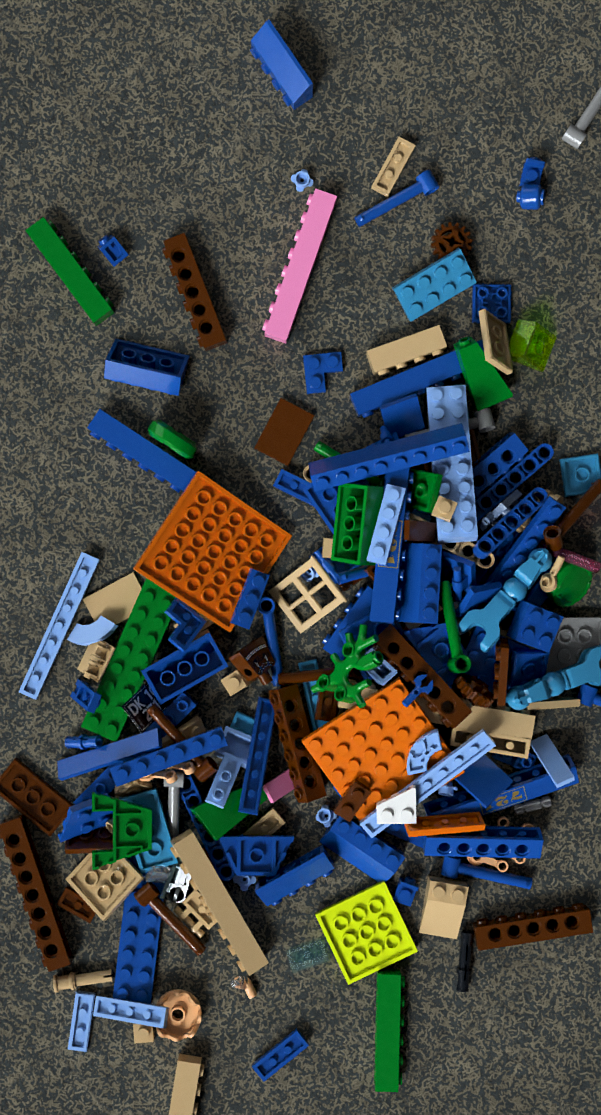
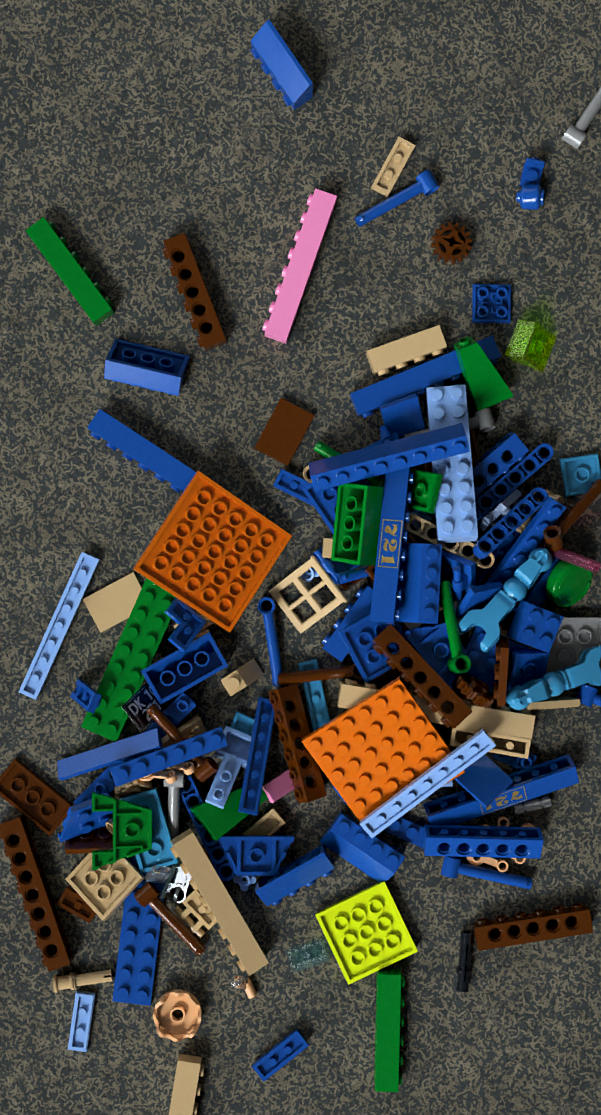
(83, 741): blue pin -> none
(92, 633): light blue tile -> none
(96, 660): tan hinge -> none
(112, 249): blue bracket -> none
(131, 1011): light blue plate -> none
(143, 1033): tan plate -> none
(173, 439): green piece -> none
(249, 598): blue plate -> none
(254, 661): reddish brown torso -> none
(303, 174): light blue plate -> none
(318, 365): blue plate -> none
(320, 816): light blue plate -> none
(326, 706): reddish brown plate -> none
(352, 800): reddish brown plate -> none
(355, 658): green plant -> none
(382, 673): light blue slope -> none
(386, 524): light blue plate -> none
(398, 808): white wing -> none
(405, 891): blue bracket -> none
(417, 690): blue bar -> none
(419, 531): reddish brown tile -> none
(422, 750): light blue tile -> none
(434, 284): dark azure plate -> none
(443, 907): tan slope -> none
(444, 508): tan plate -> none
(446, 824): orange plate -> none
(447, 790): light blue plate -> none
(495, 342): tan tile -> none
(549, 580): tan plate -> none
(552, 761): light blue tile -> none

